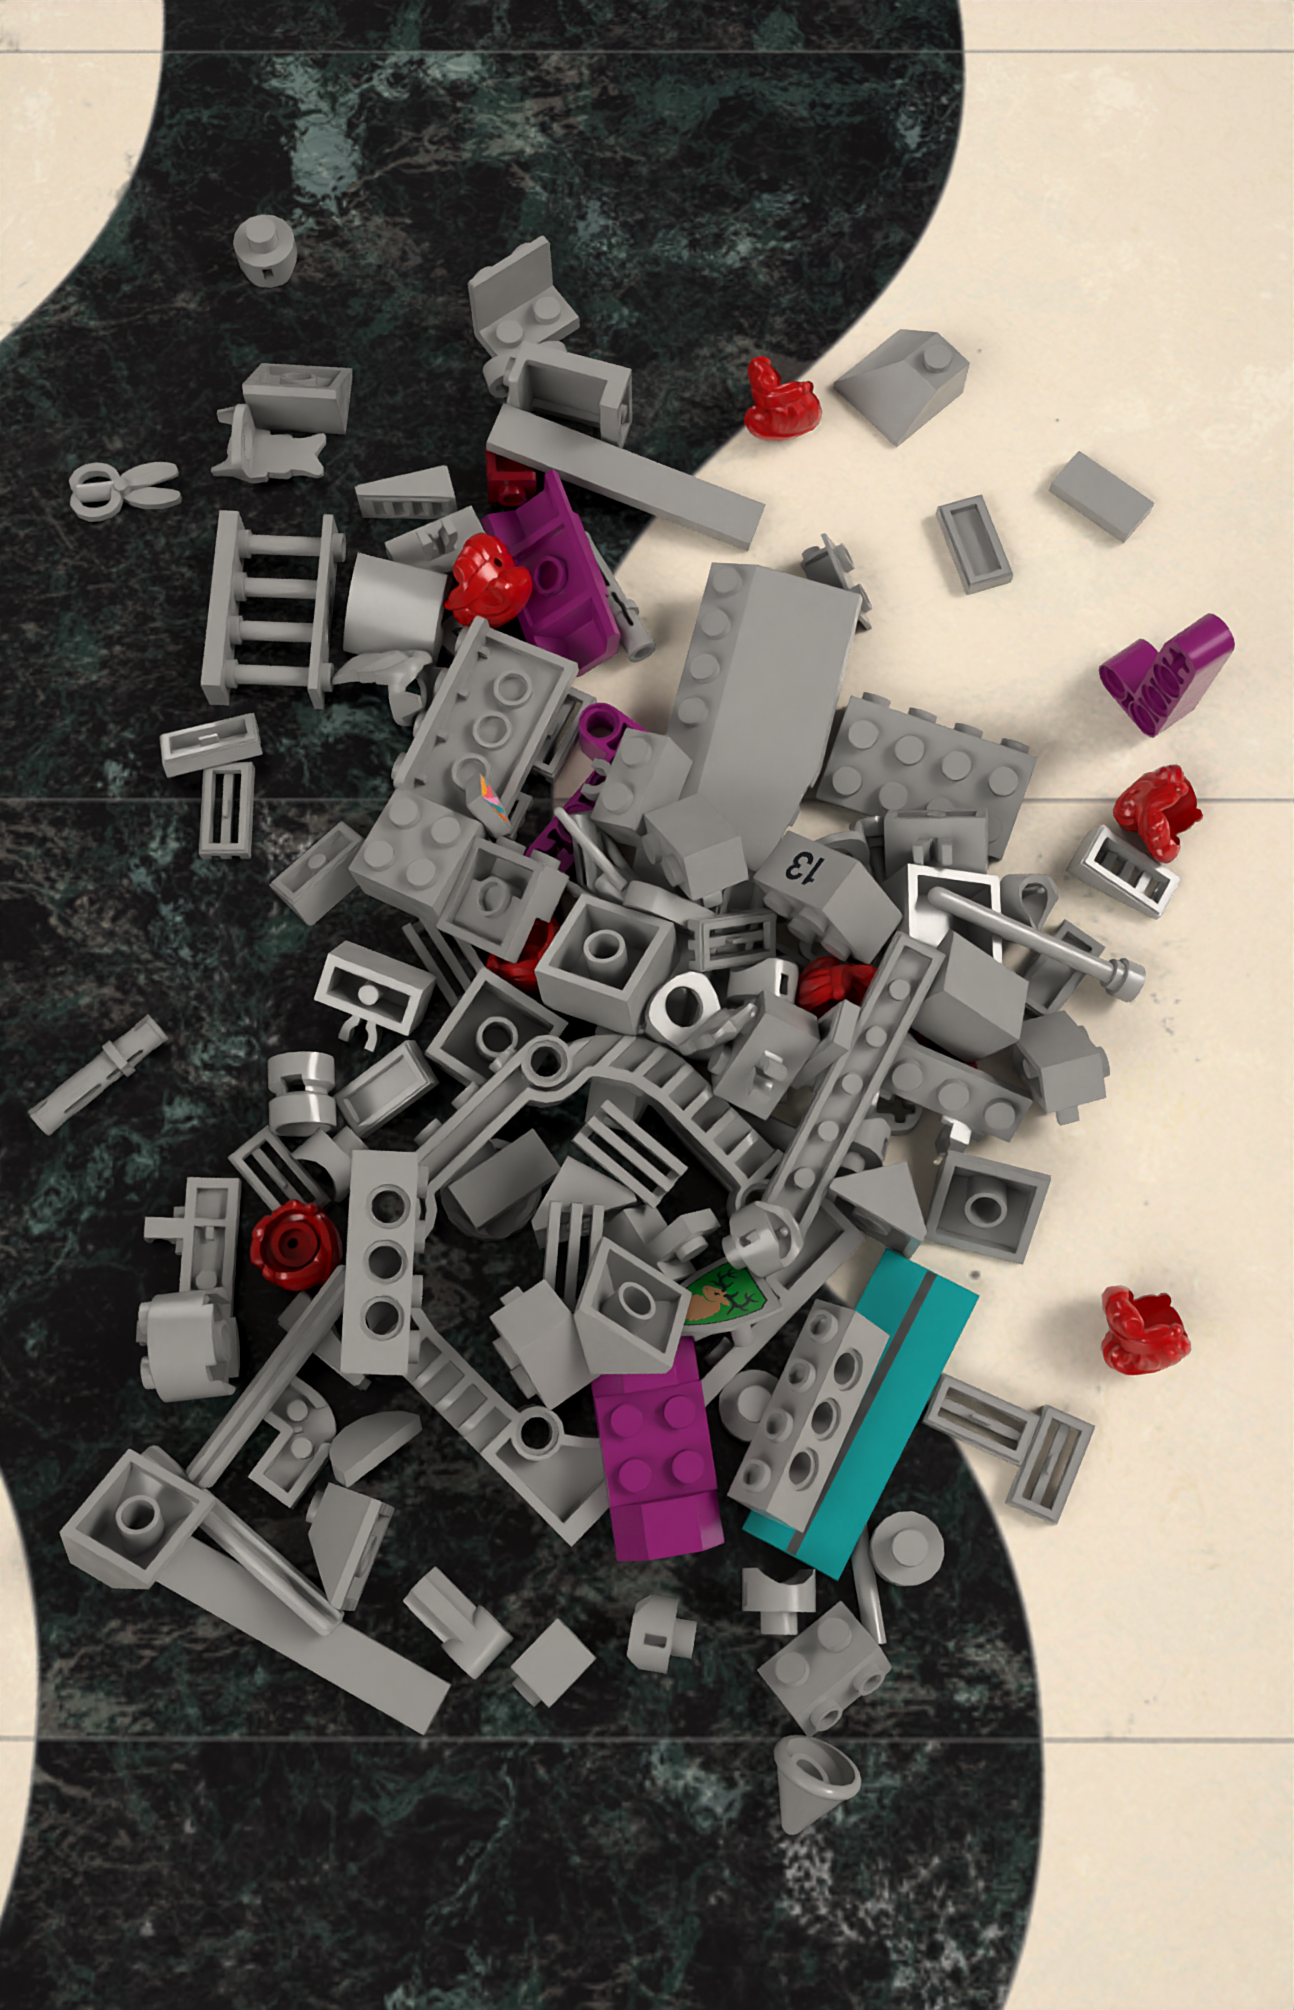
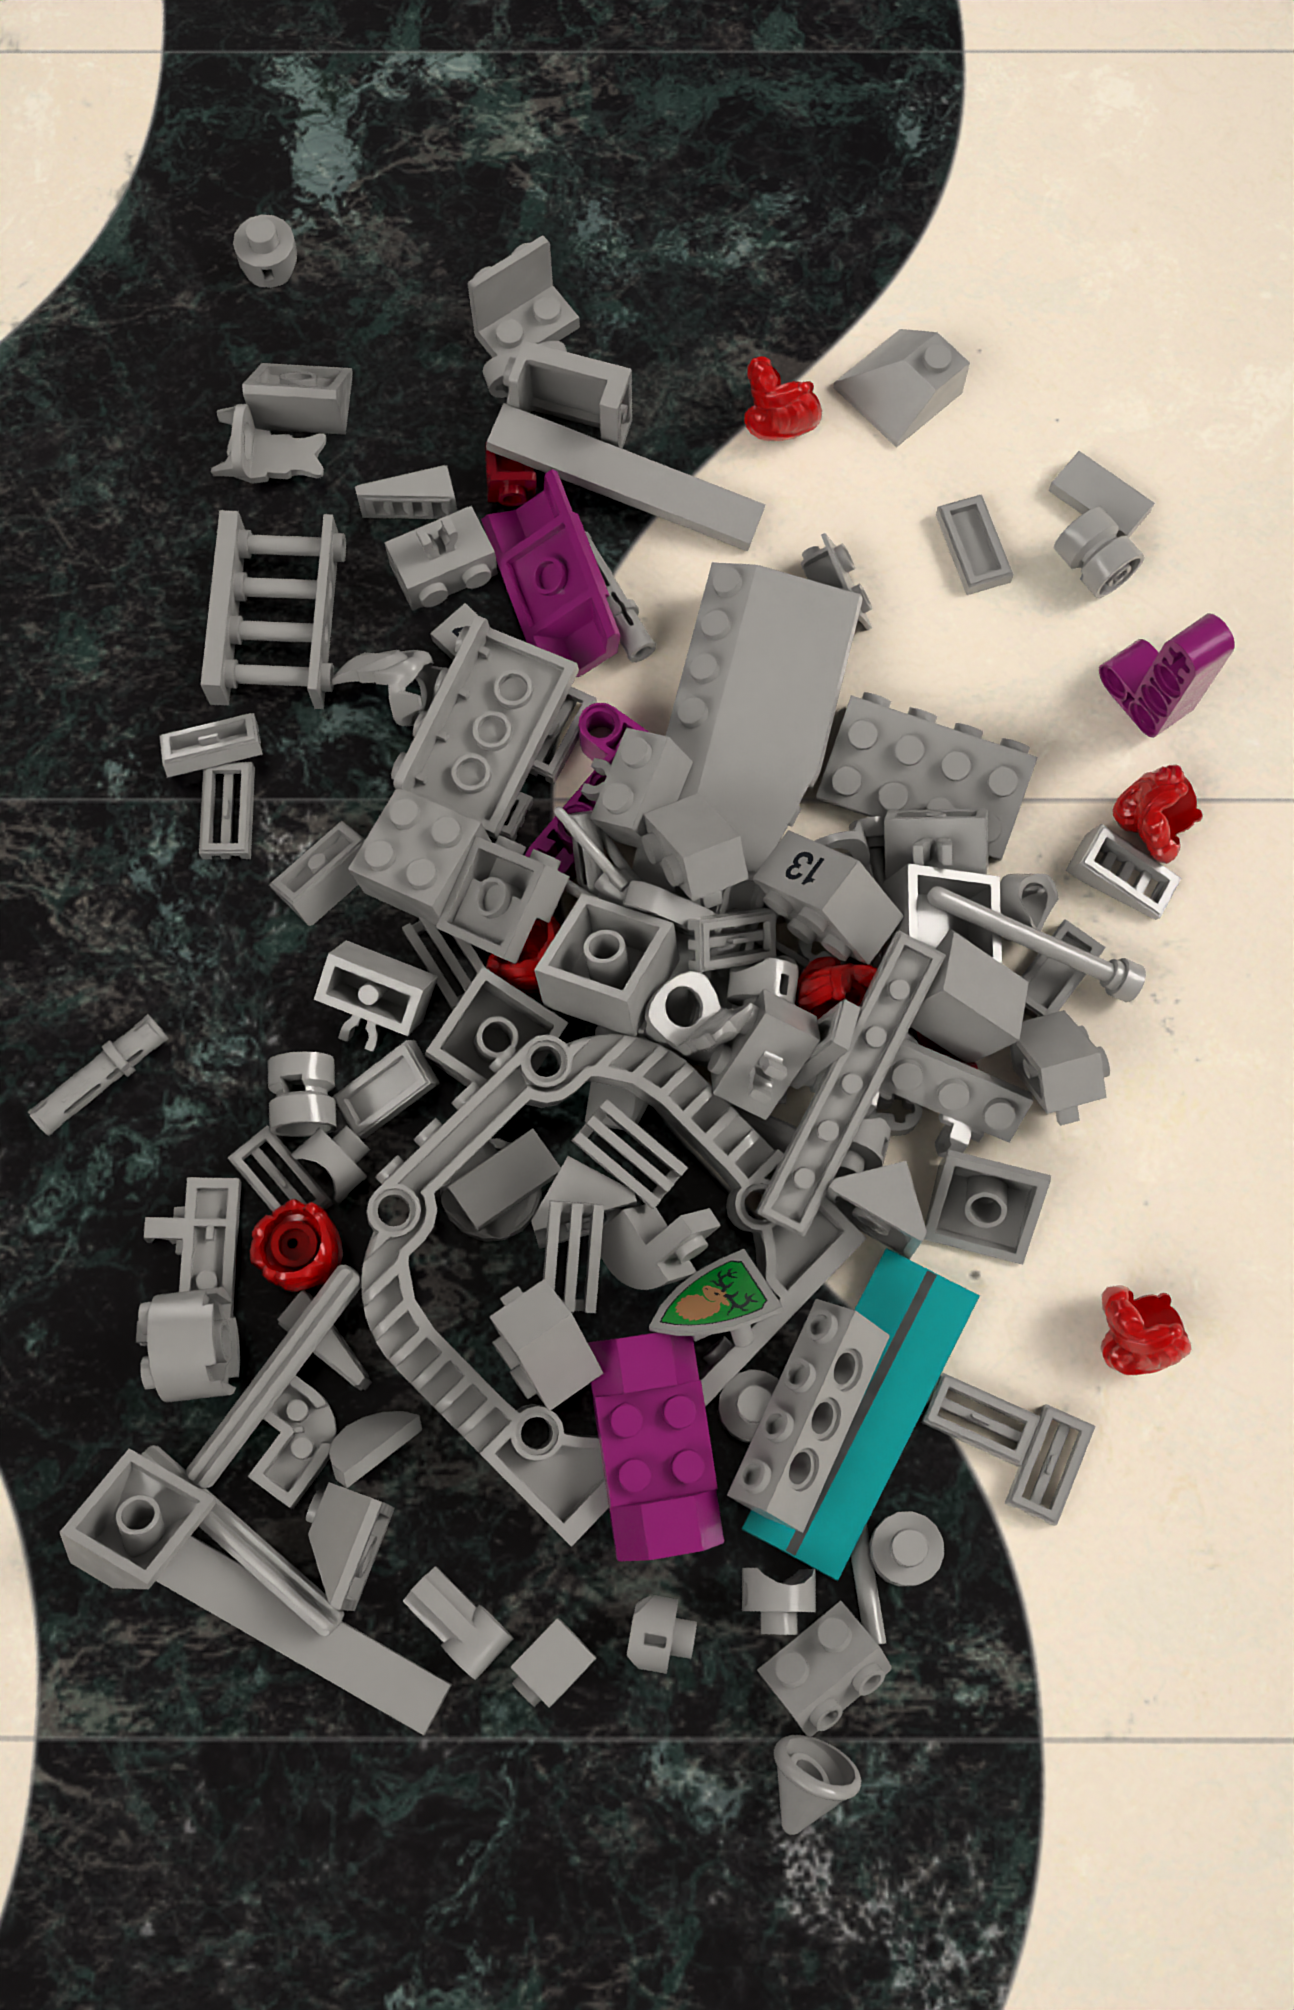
(129, 488): light grey piece -> none
(372, 1175): light grey brick -> none
(395, 608): light grey slope -> none
(486, 806): light grey tile -> none
(488, 583): red hair -> none
(628, 1314): light grey slope -> none
(754, 1240): light grey piece -> none
(1096, 549): none -> light grey wheel

